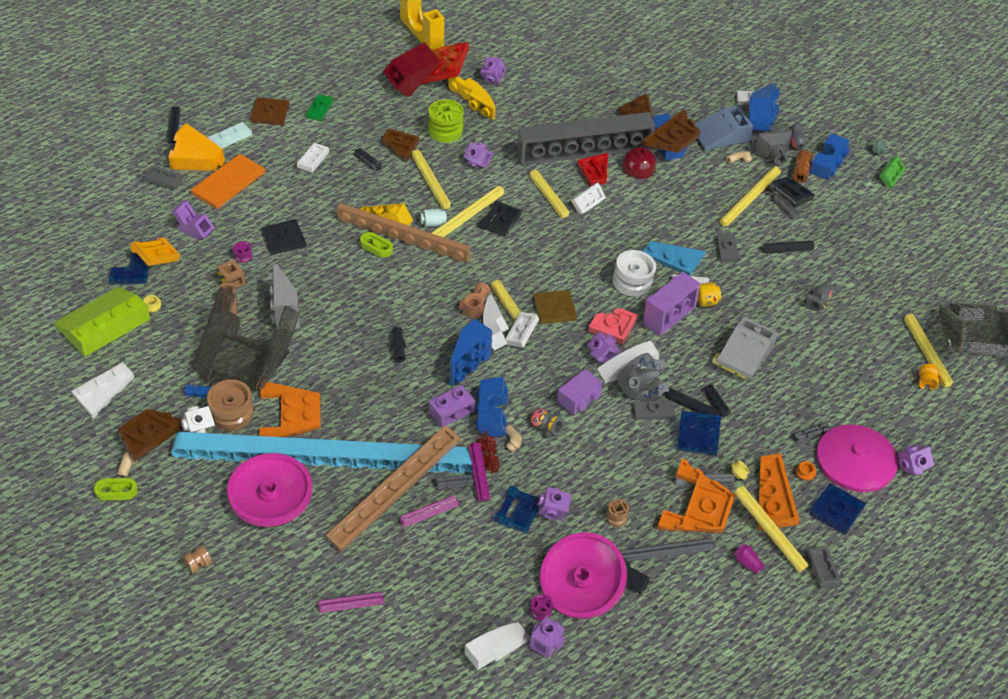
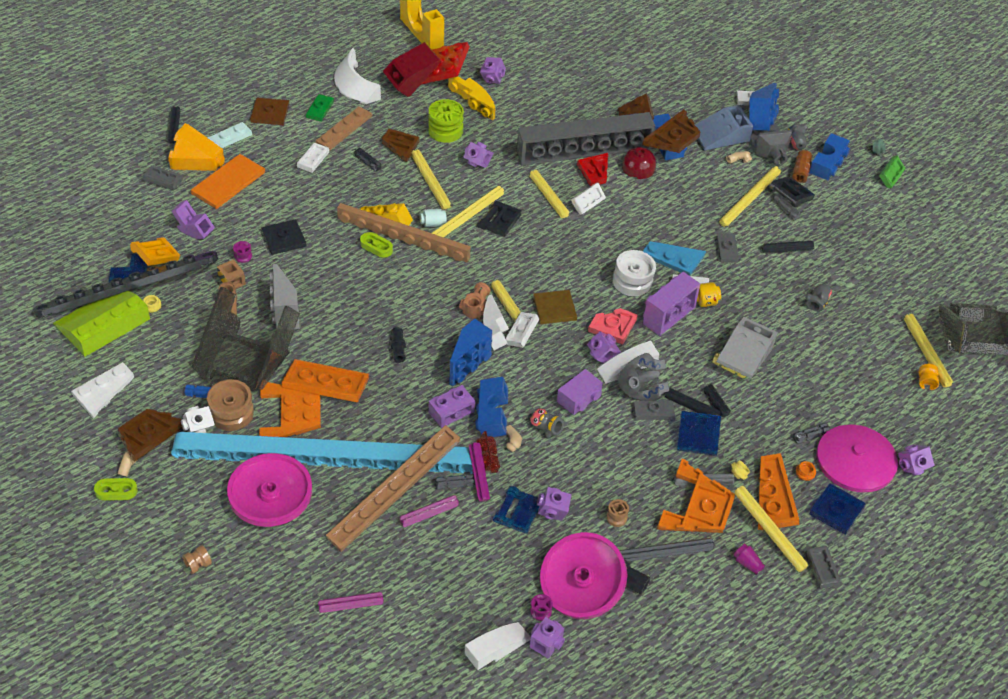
(120, 285): none -> black plate
(325, 380): none -> orange tile
(344, 128): none -> medium nougat plate
(352, 84): none -> white windscreen

